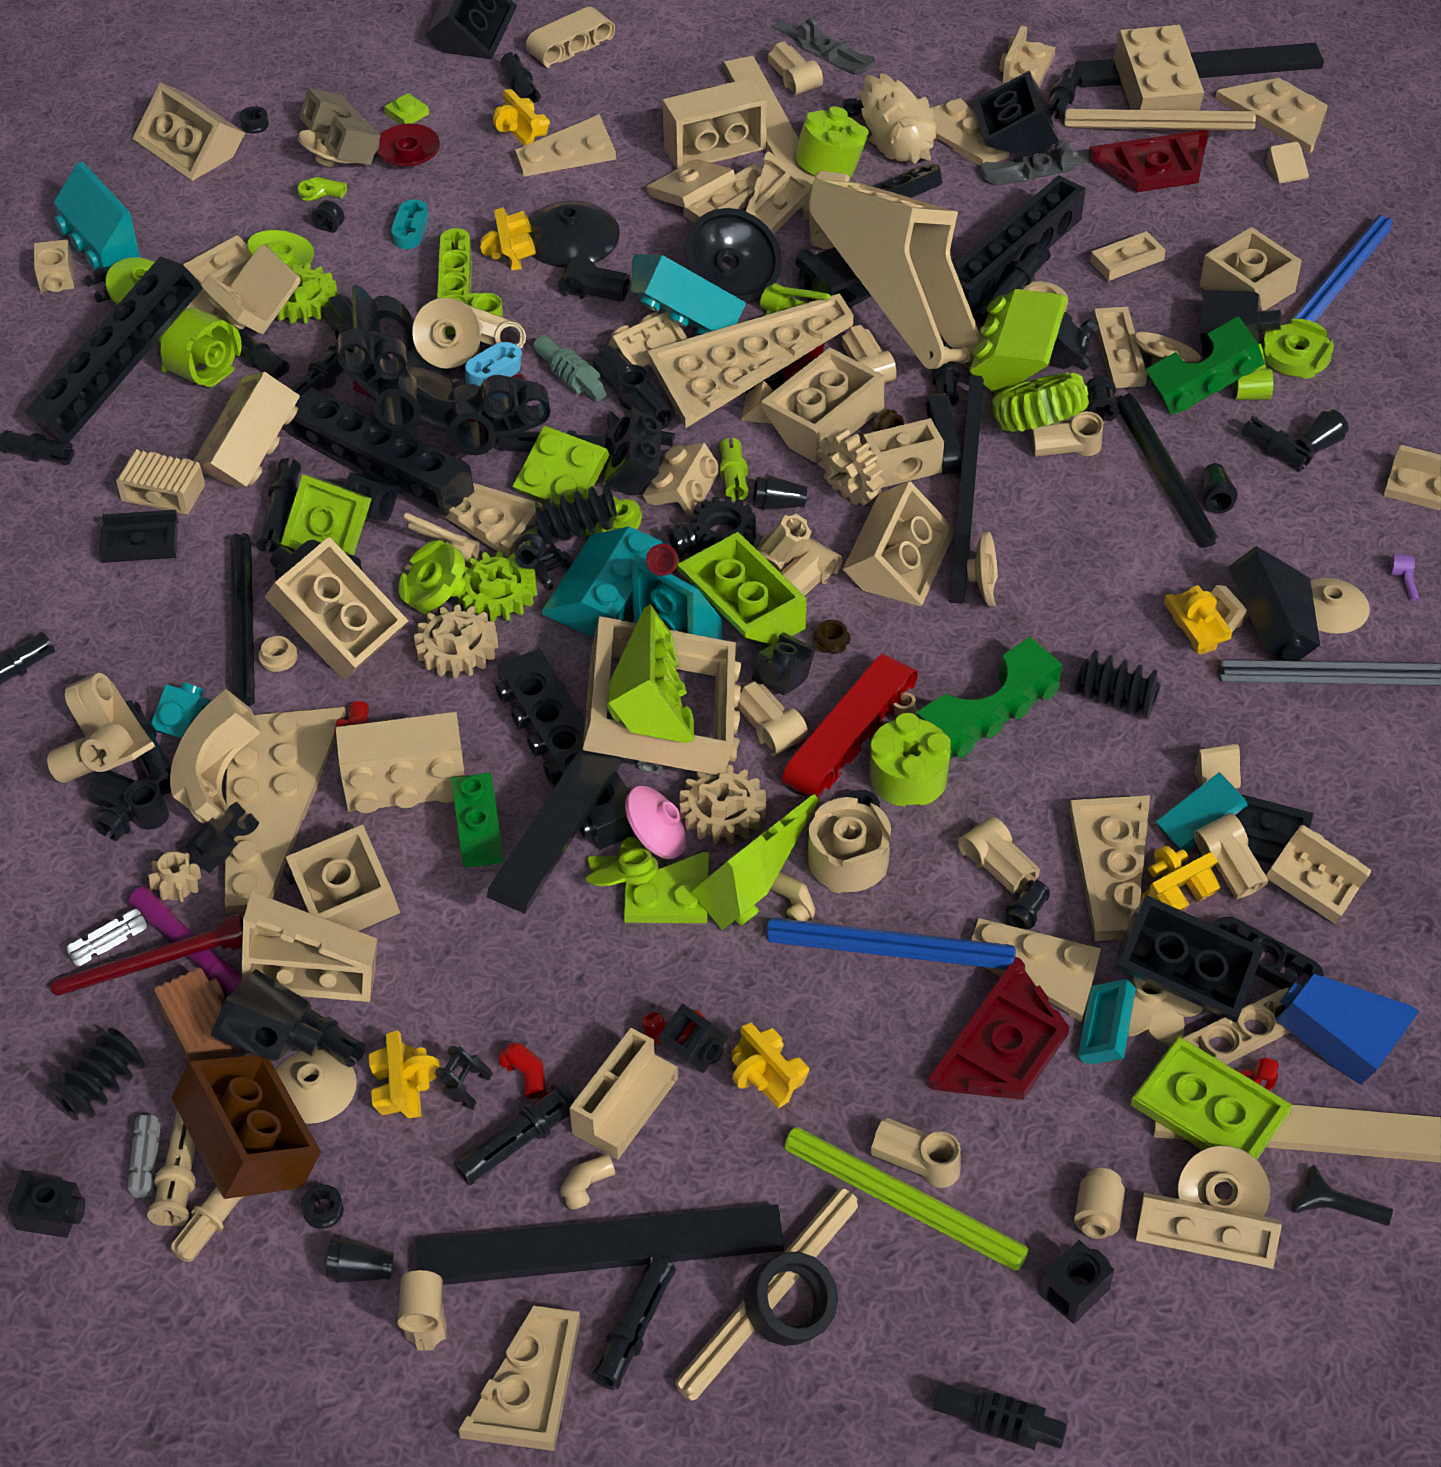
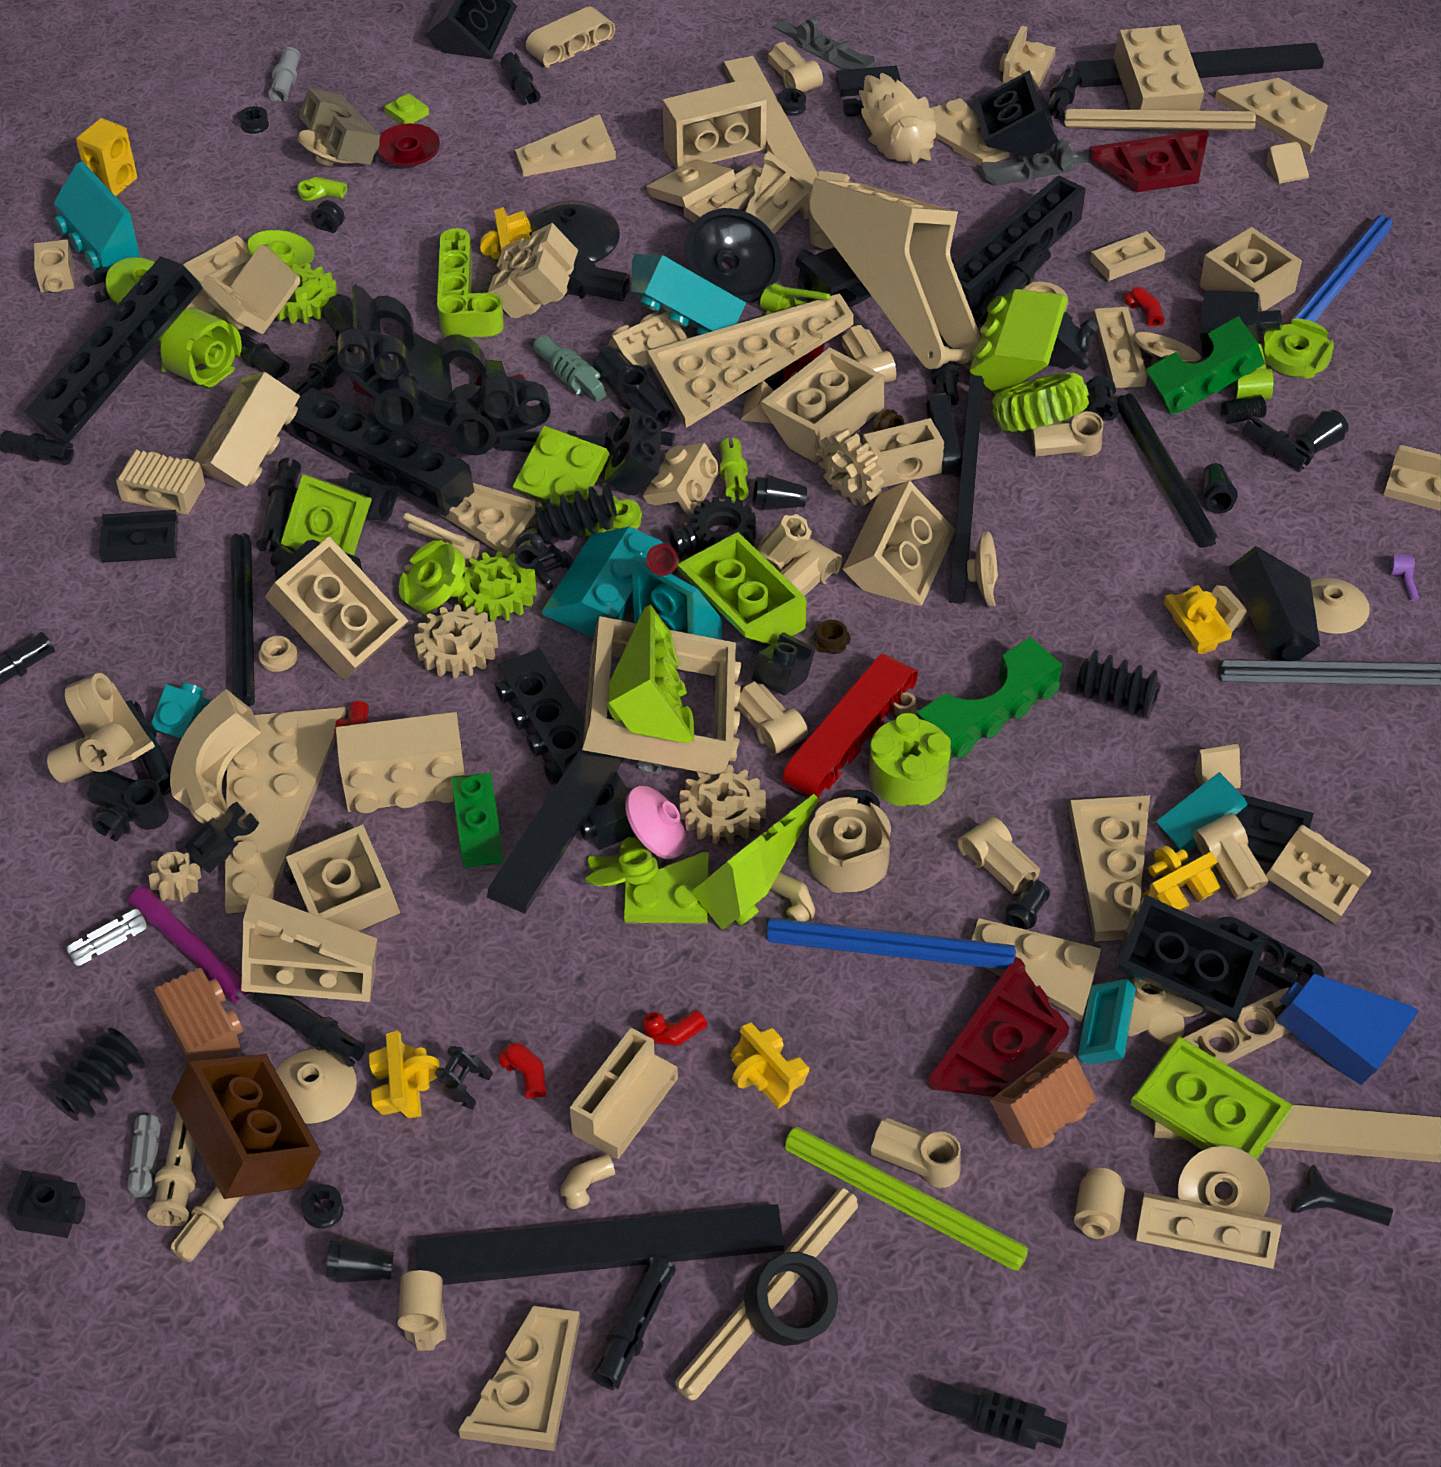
(108, 154): none -> yellow brick
(186, 133): tan slope -> none
(226, 935): dark red piece -> none
(266, 1019): black torso -> none
(284, 74): none -> light grey pin
(416, 224): teal beam -> none
(431, 338): tan dish -> none
(492, 325): tan piece -> none
(499, 359): medium azure beam -> none
(519, 118): yellow hips -> none
(531, 1116): black pin -> none
(534, 271): none -> tan brick
(701, 1046): black brick -> none
(792, 95): none -> black bush
(830, 142): lime brick -> none
(852, 80): none -> black tile
(914, 181): black beam -> none
(1044, 1100): none -> nougat brick
(1068, 1296): black brick -> none
(1149, 303): none -> red arm
(1245, 409): none -> black piece
(1264, 1069): red hand -> none

